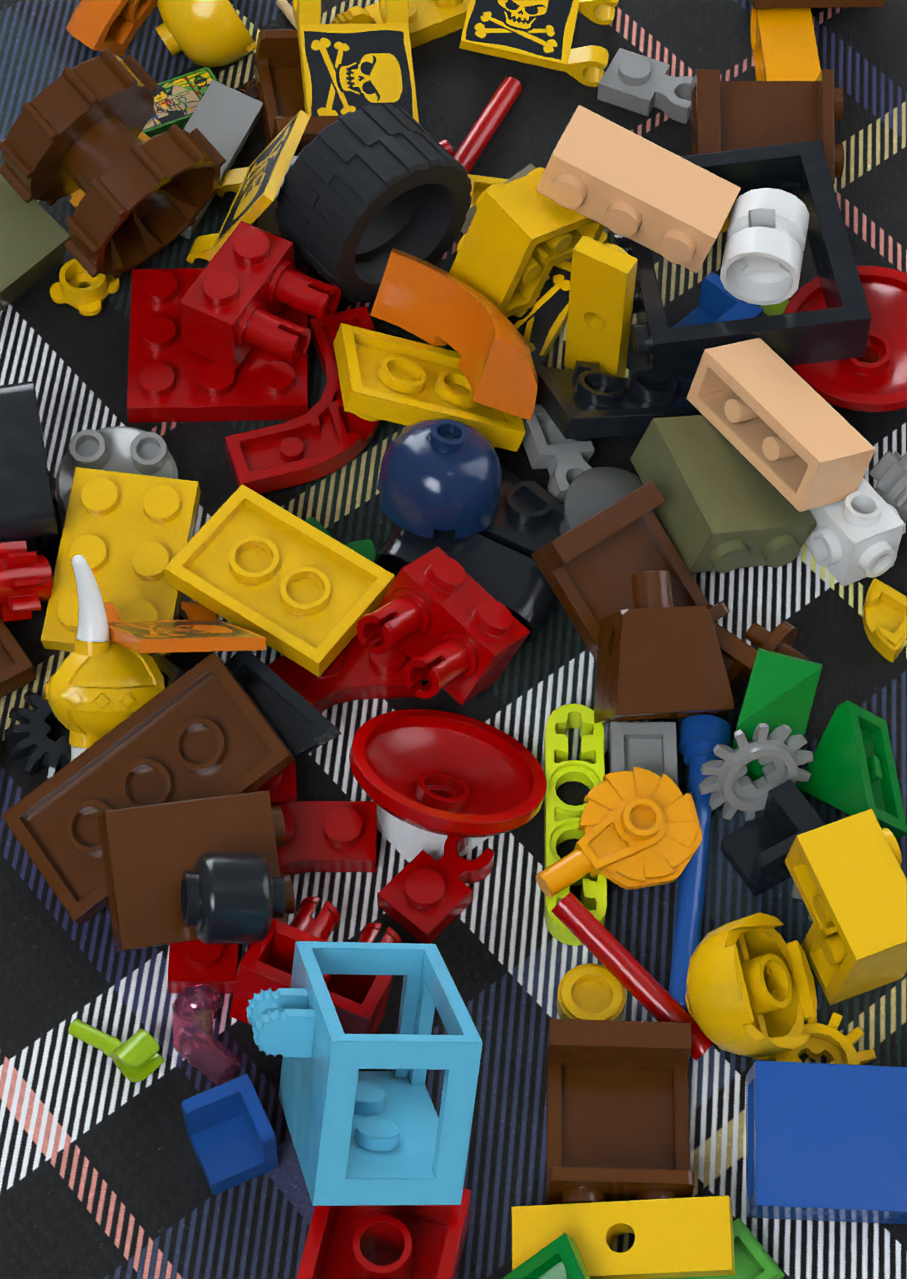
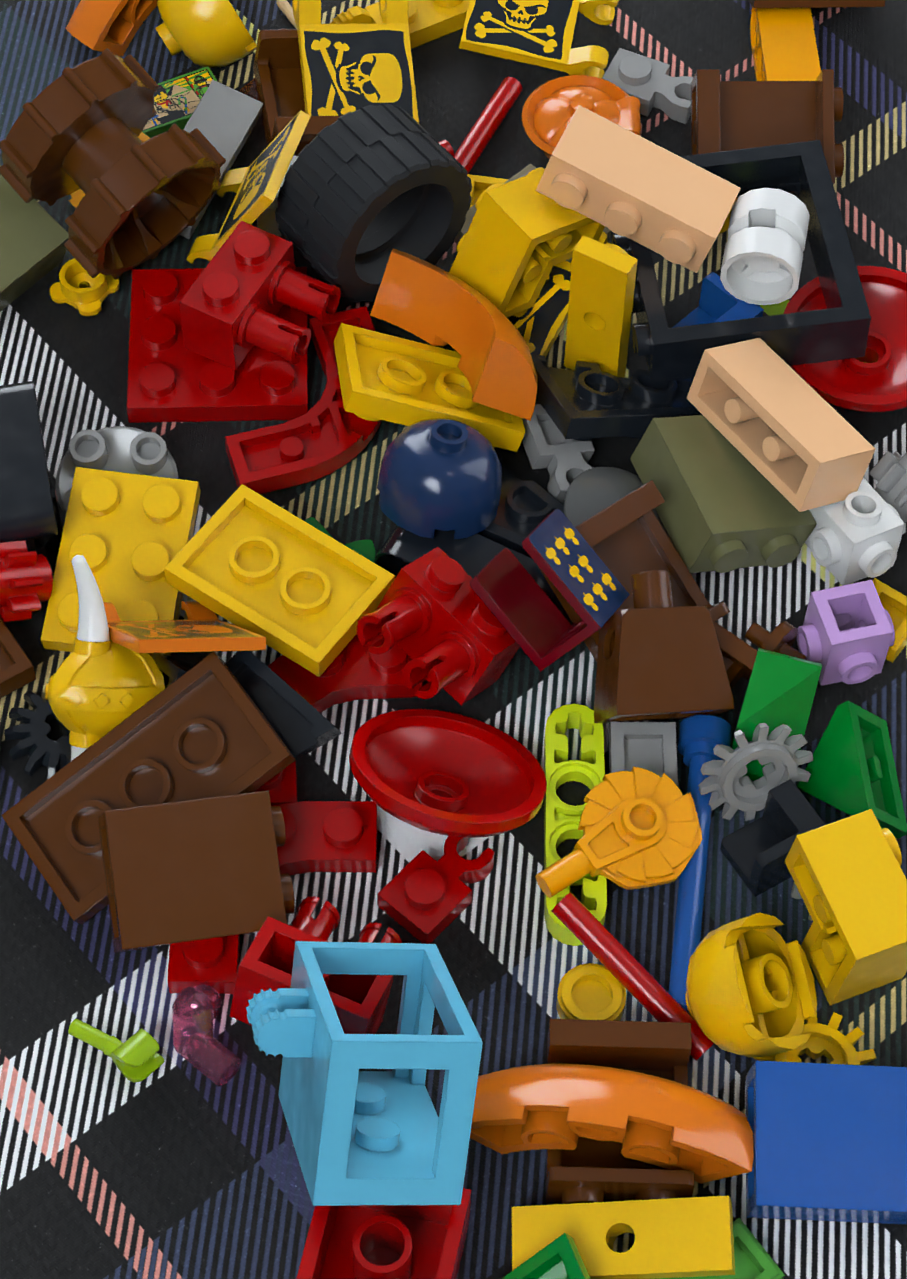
(230, 1134): blue panel -> none
(231, 898): black head -> none
(527, 609): none -> dark red piece
(555, 102): none -> orange piece
(648, 1114): none -> orange brick
(846, 633): none -> lavender brick

